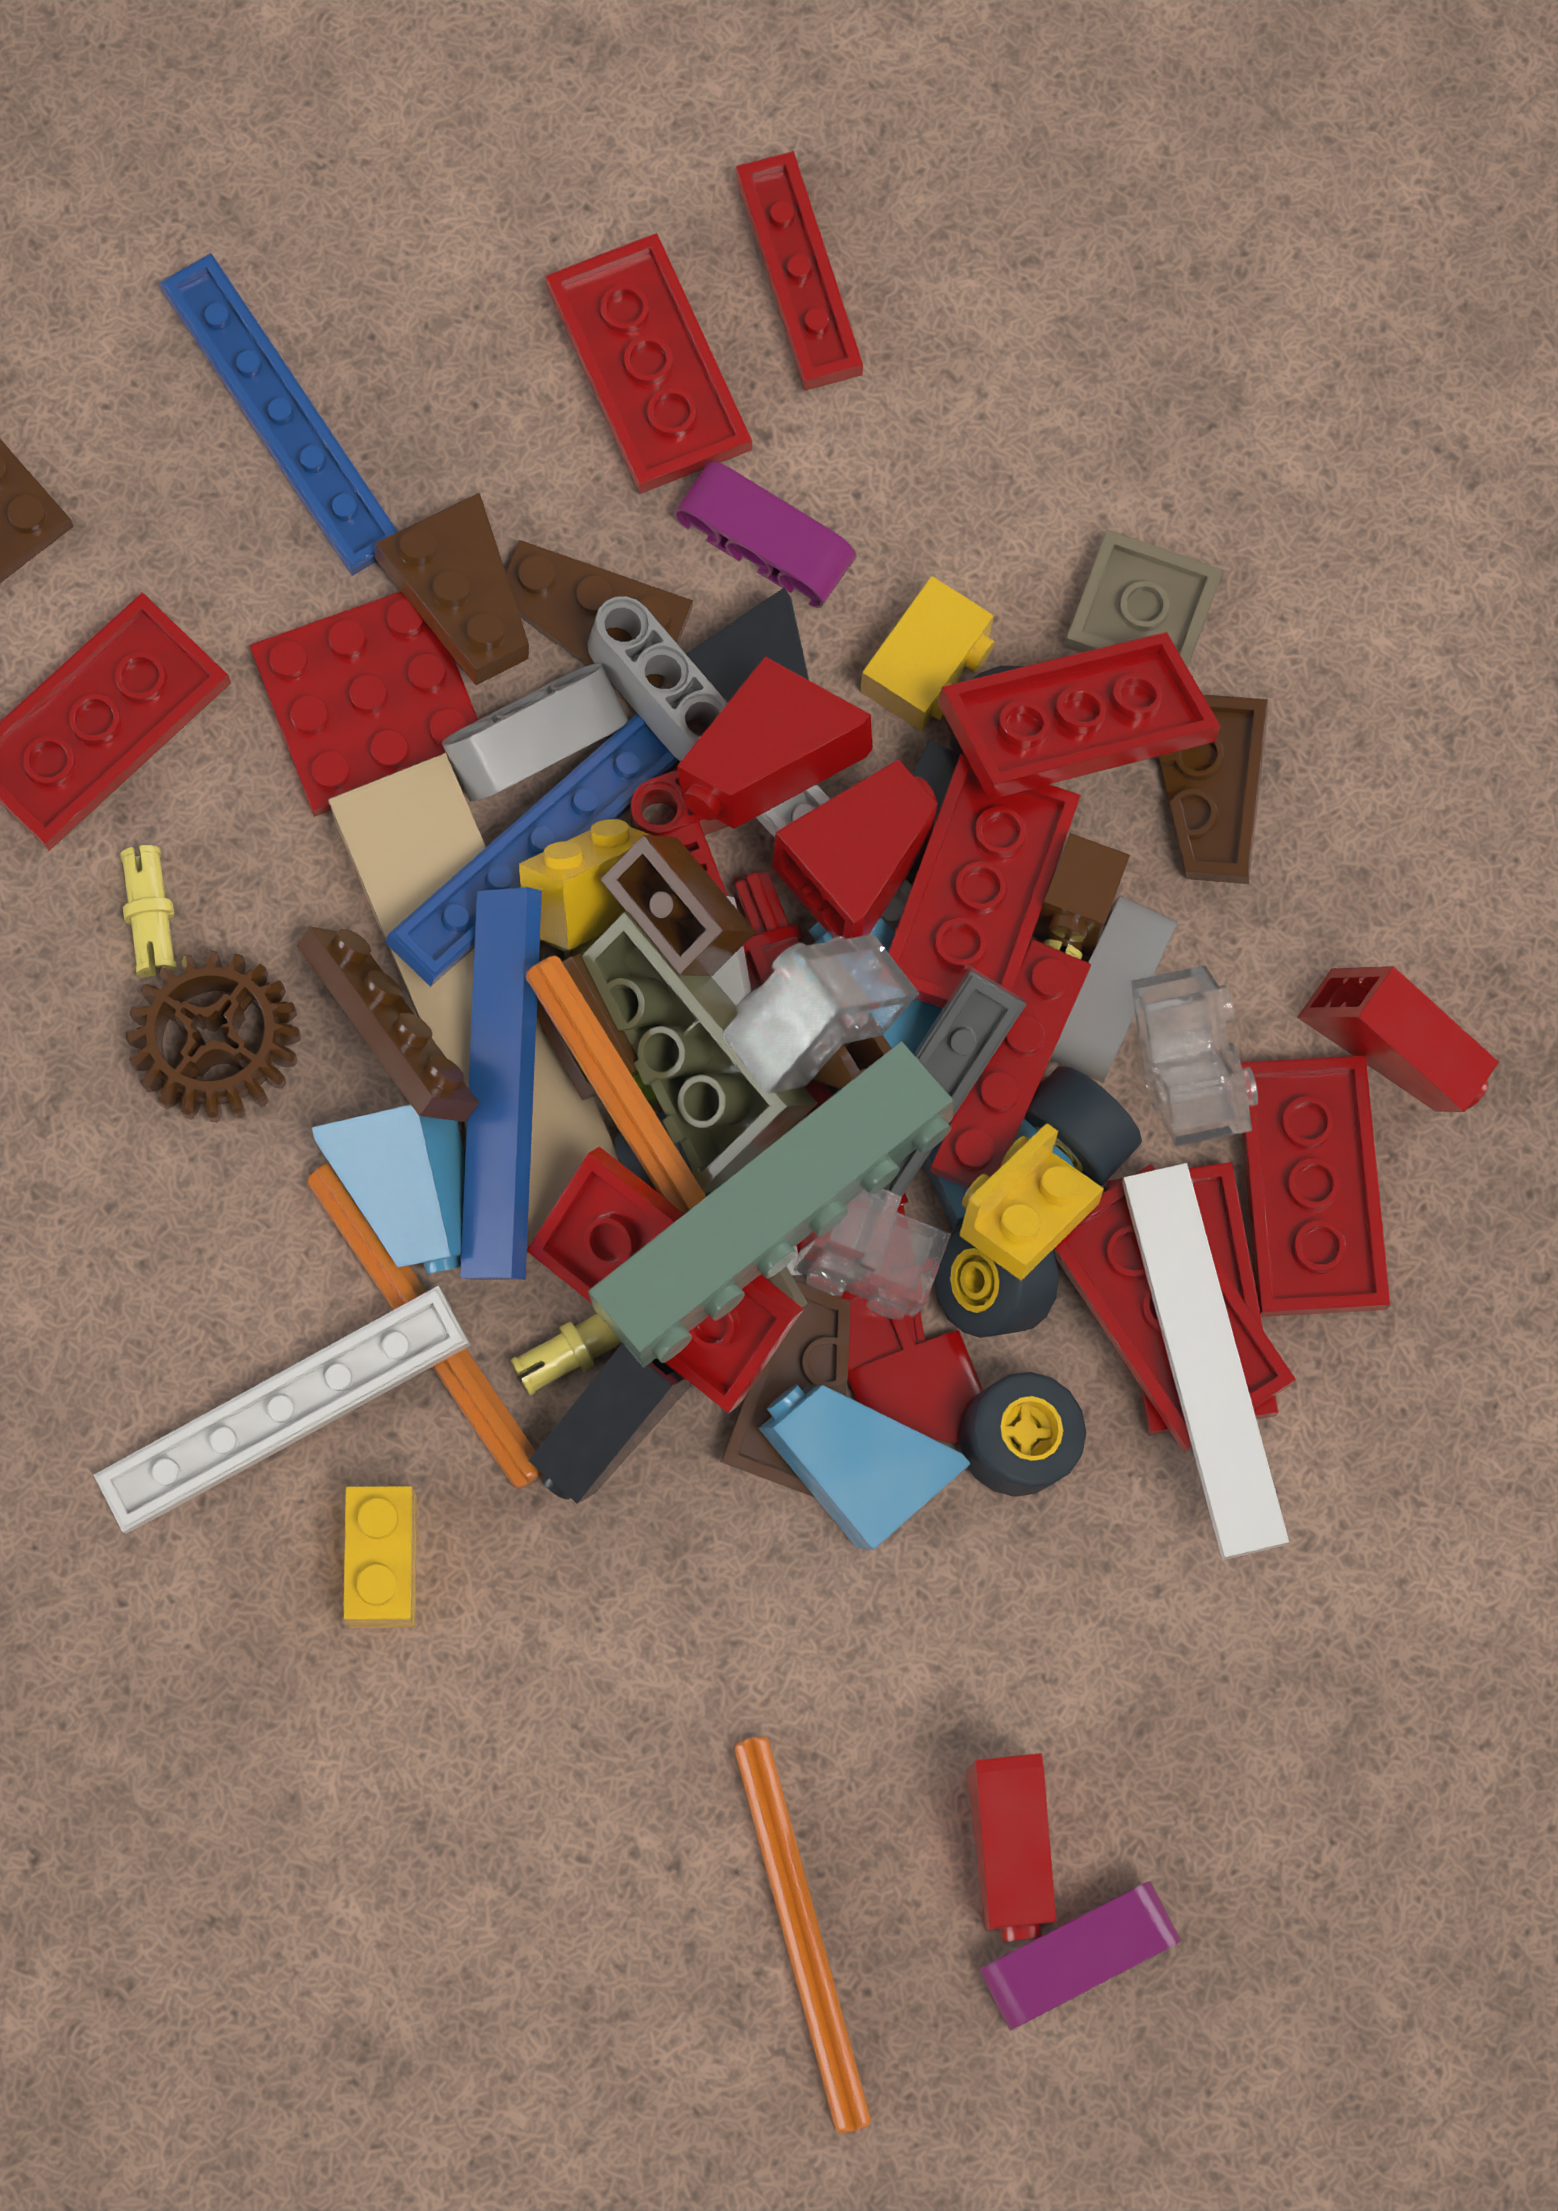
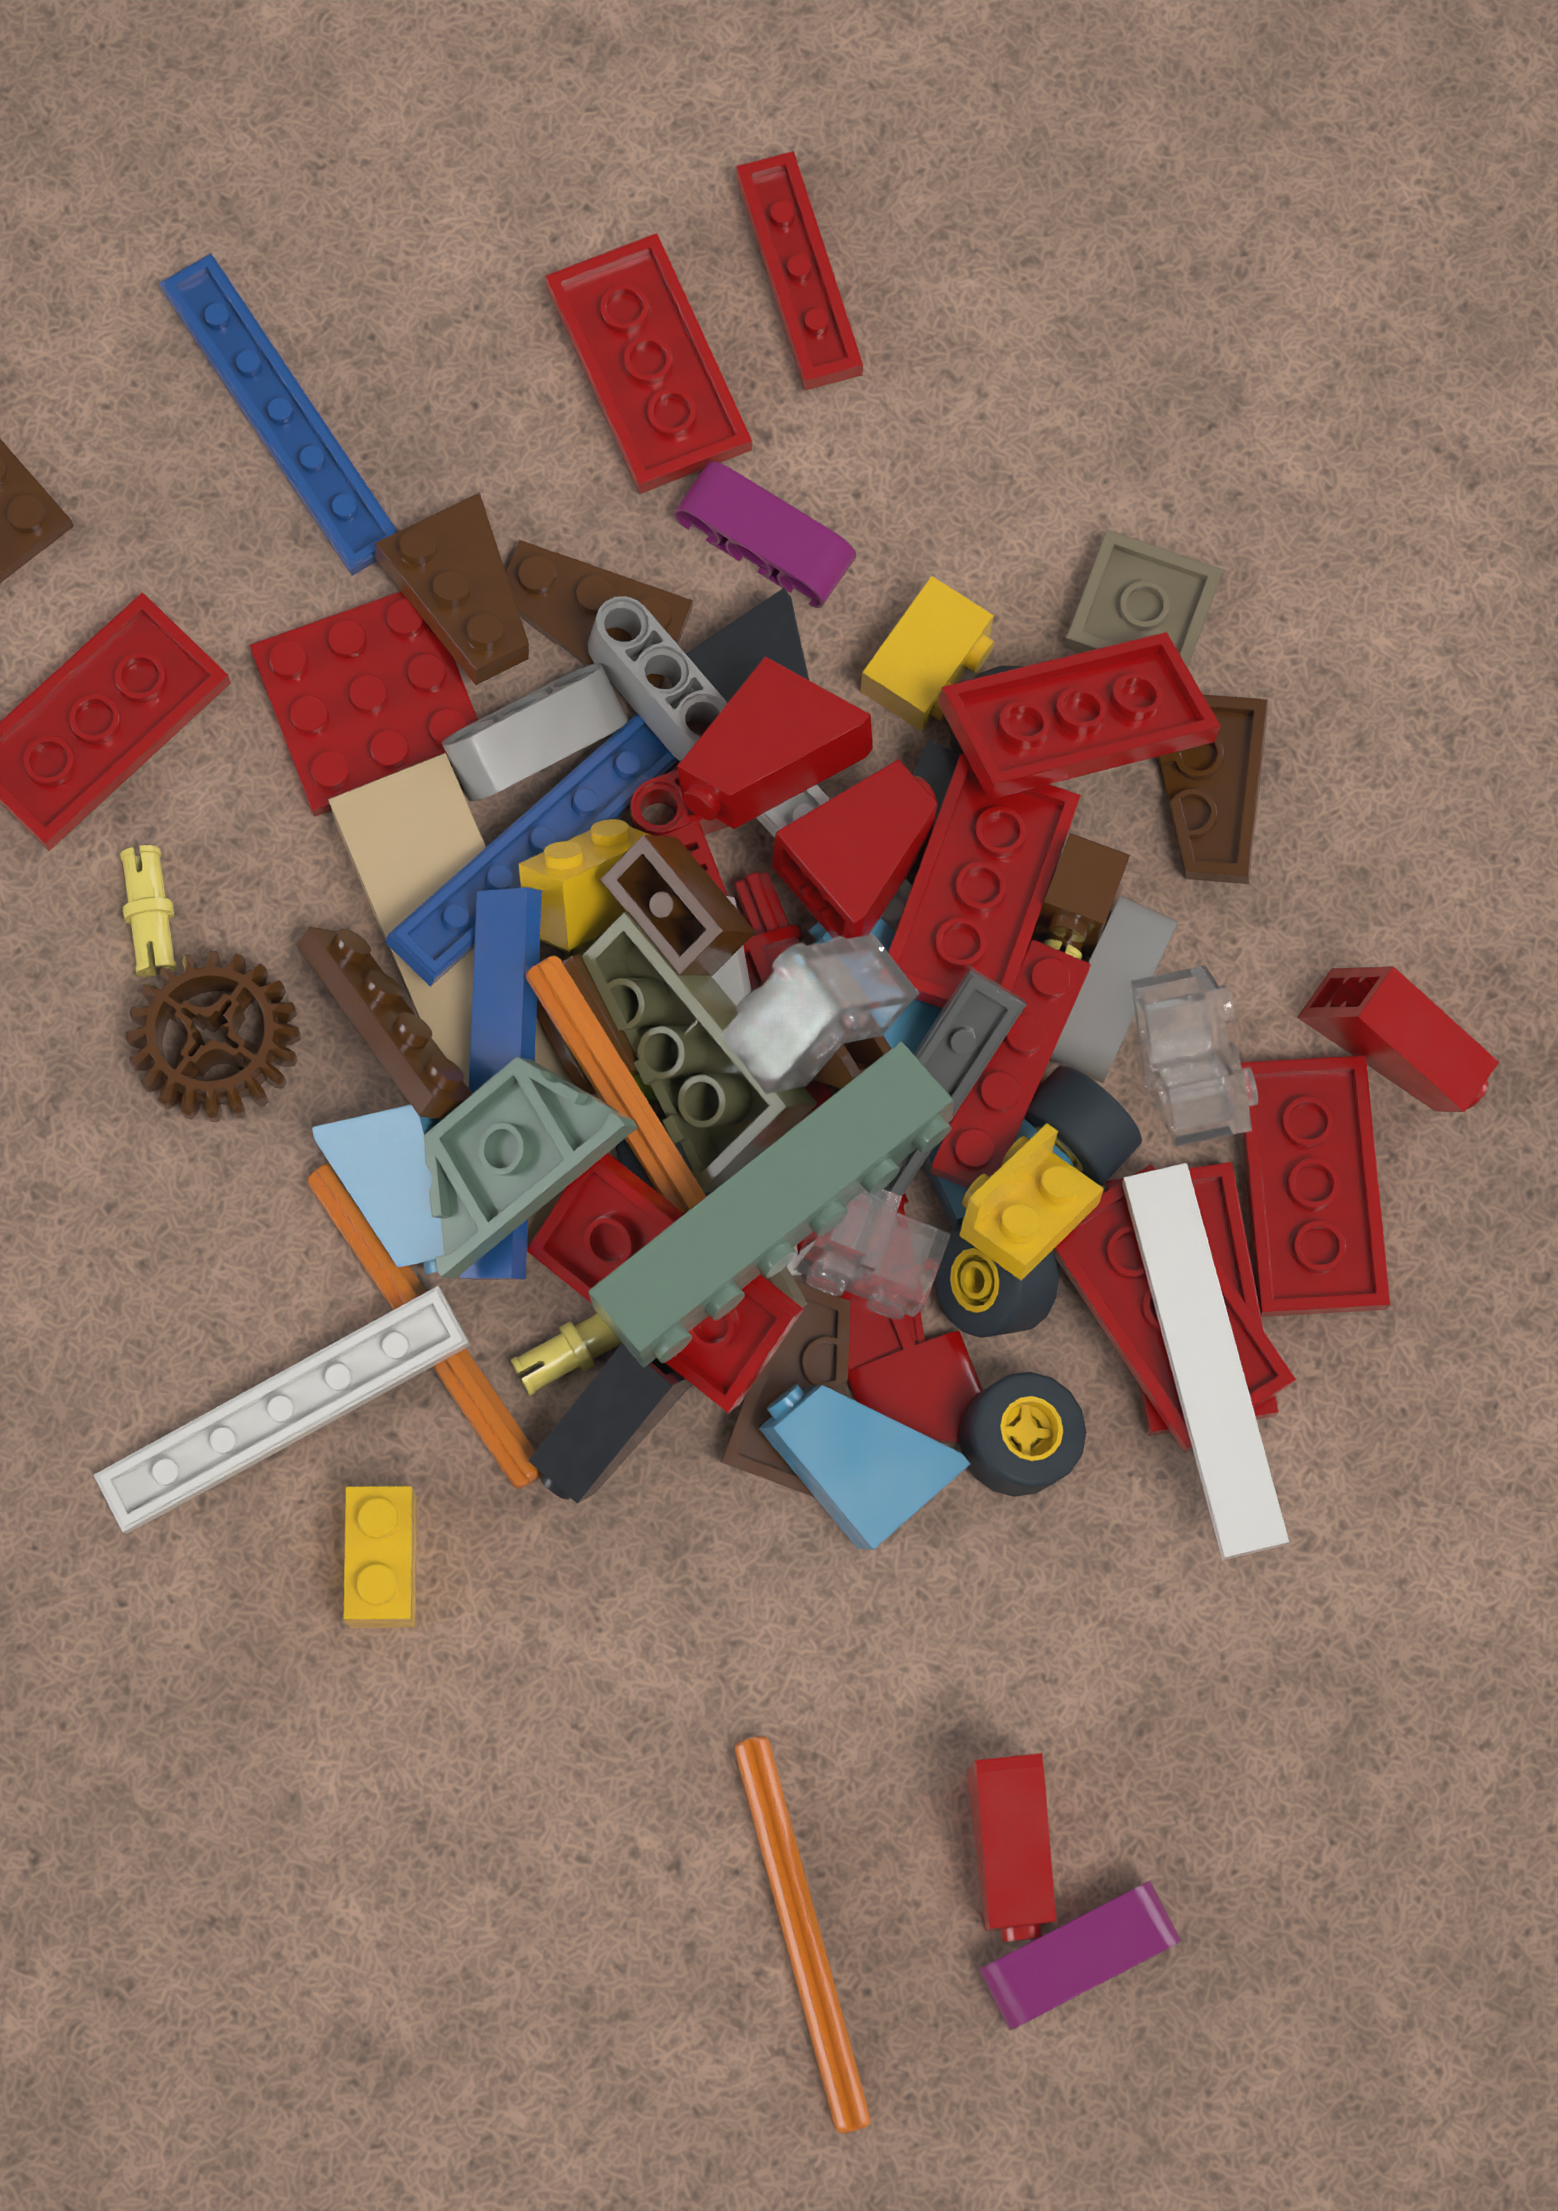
(510, 1155): none -> sand green wing

